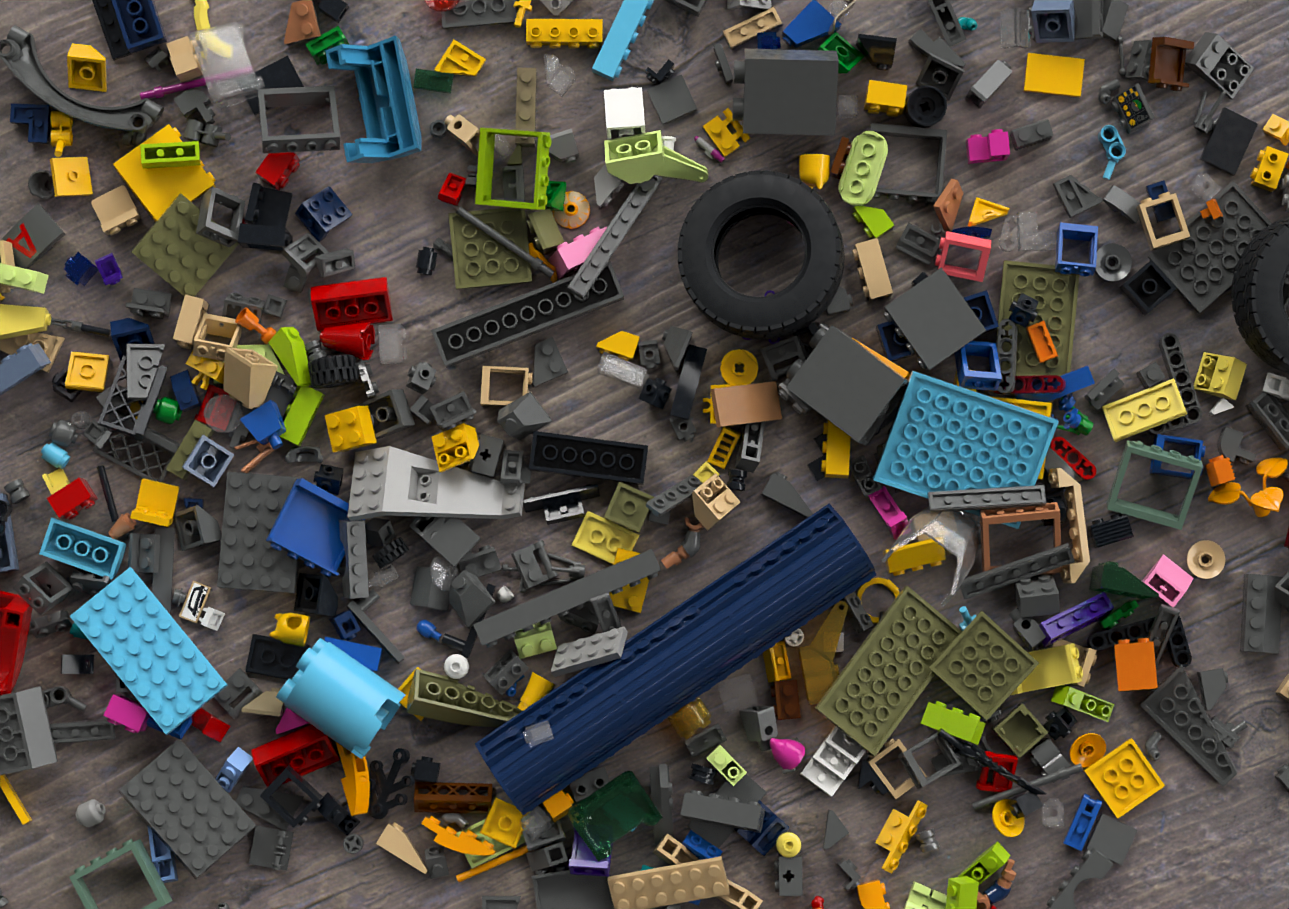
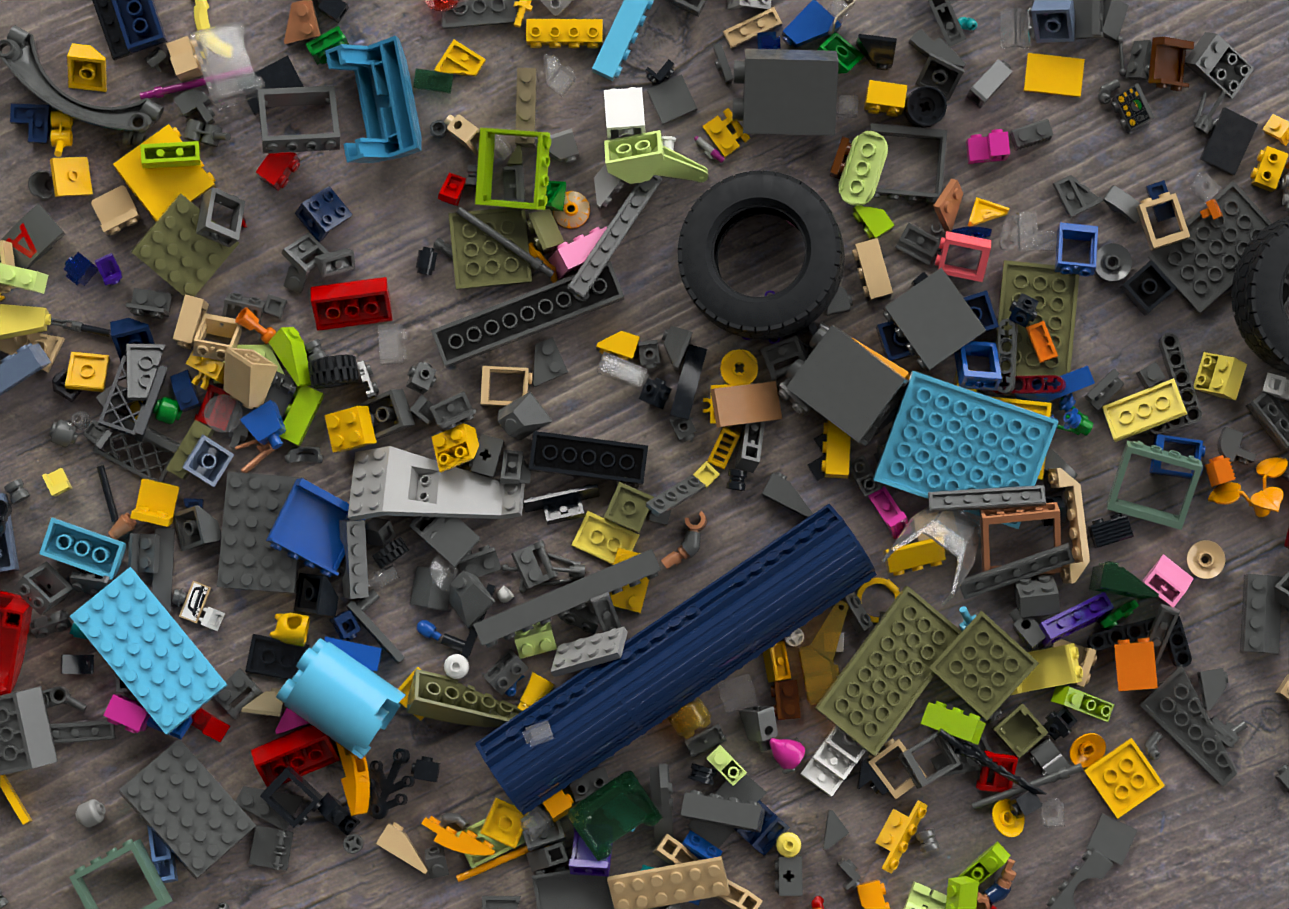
(55, 455): medium azure brick -> none
(72, 499): red brick -> none
(233, 769): light blue slope -> none
(264, 237): black window -> none
(268, 206): black bracket -> none
(329, 478): black brick -> none
(350, 339): red cone -> none
(452, 802): reddish brown fence -> none
(713, 501): tan slope -> none
(814, 169): yellow piece -> none
(1080, 471): red beam -> none
(1082, 822): blue plate -> none
(1108, 144): medium azure beam -> none
(1221, 406): white slope -> none

